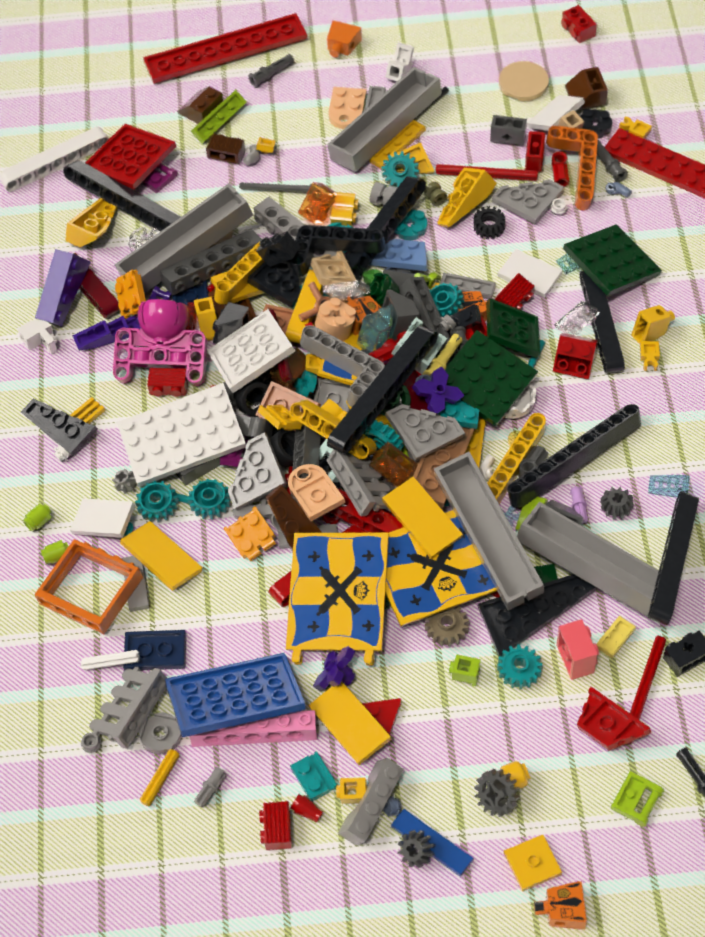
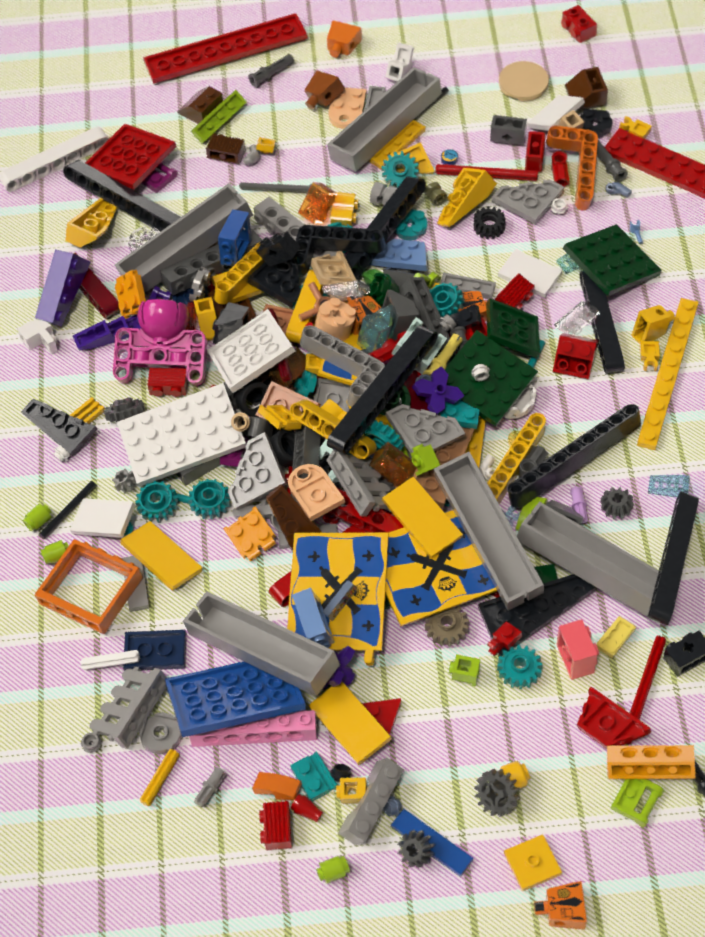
(67, 510): none -> black bar
(123, 409): none -> dark grey gear
(200, 281): none -> light grey plate
(233, 238): none -> blue window
(236, 421): none -> tan cone
(262, 643): none -> light grey piece
(279, 785): none -> orange slope
(312, 617): none -> medium blue window
(323, 89): none -> dark orange torso
(333, 869): none -> lime brick
(340, 600): none -> sand blue tile
(340, 771): none -> black plate
(424, 458): none -> lime brick
(449, 157): none -> tile
(480, 372): none -> white plate
(505, 637): none -> red plate
(636, 229): none -> medium blue hand
(651, 762): none -> light orange brick
(667, 374): none -> yellow plate

